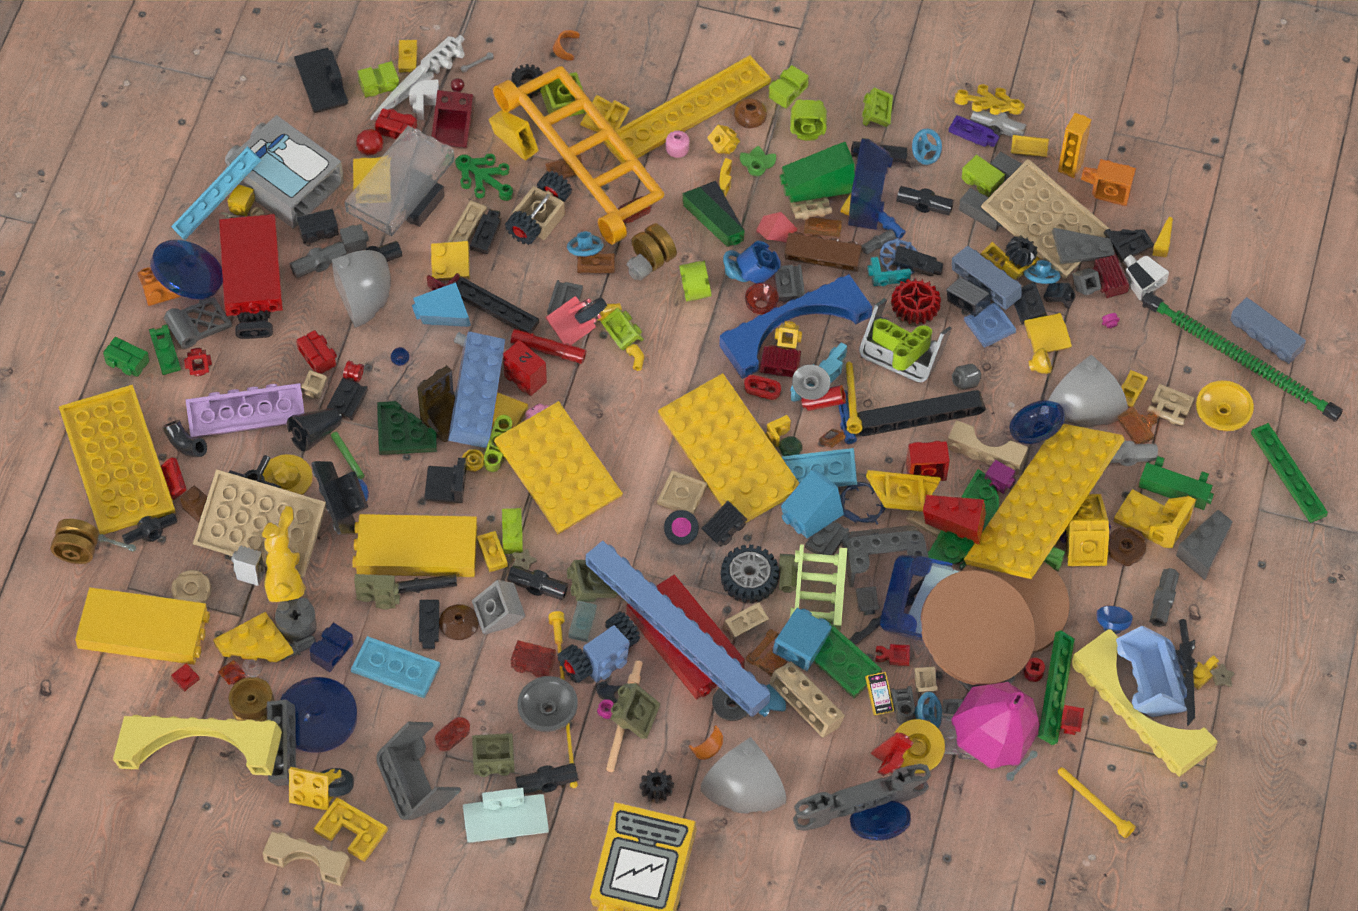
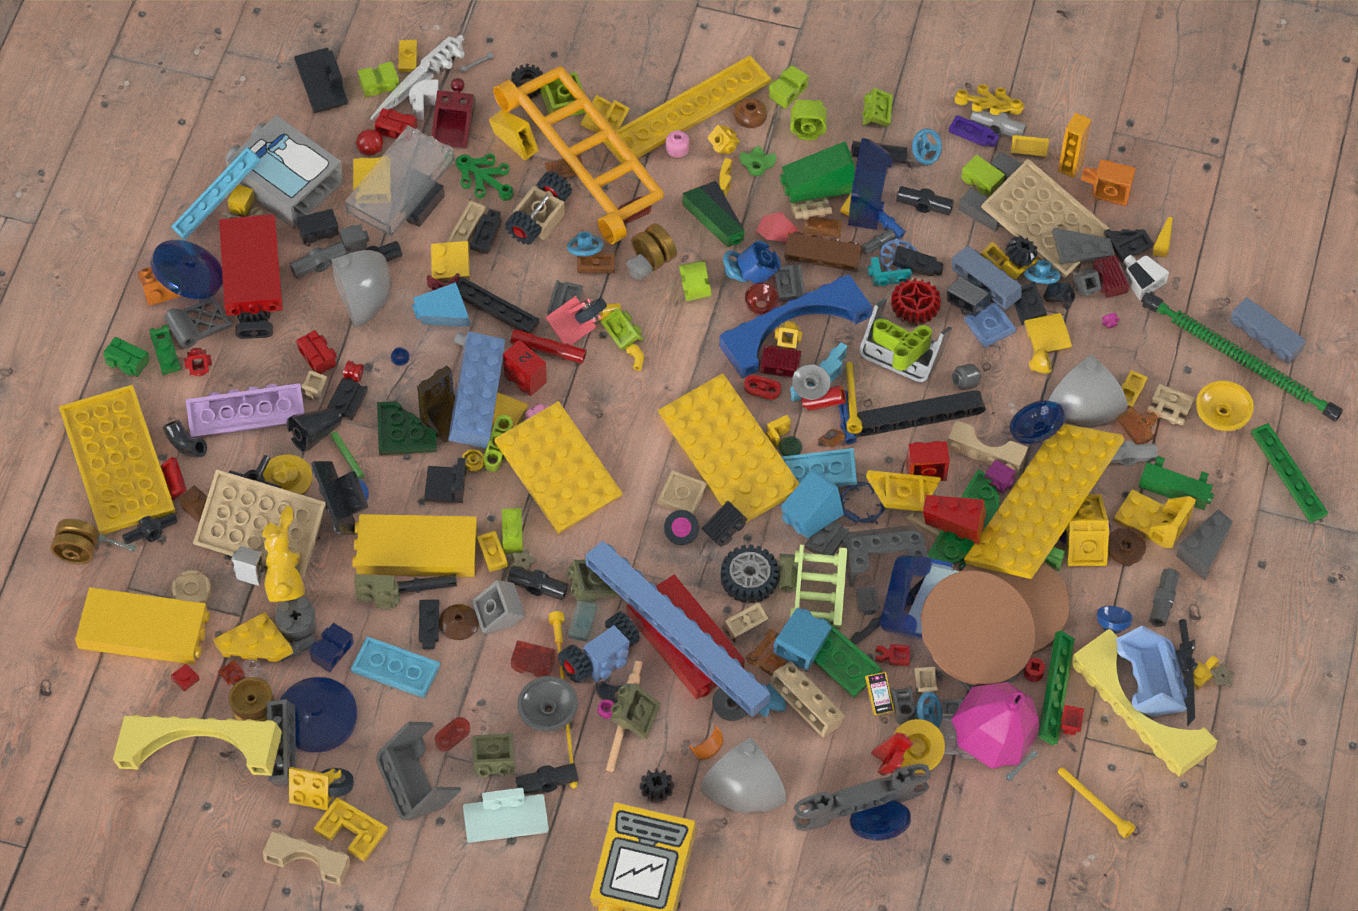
(558, 50): orange helmet -> none

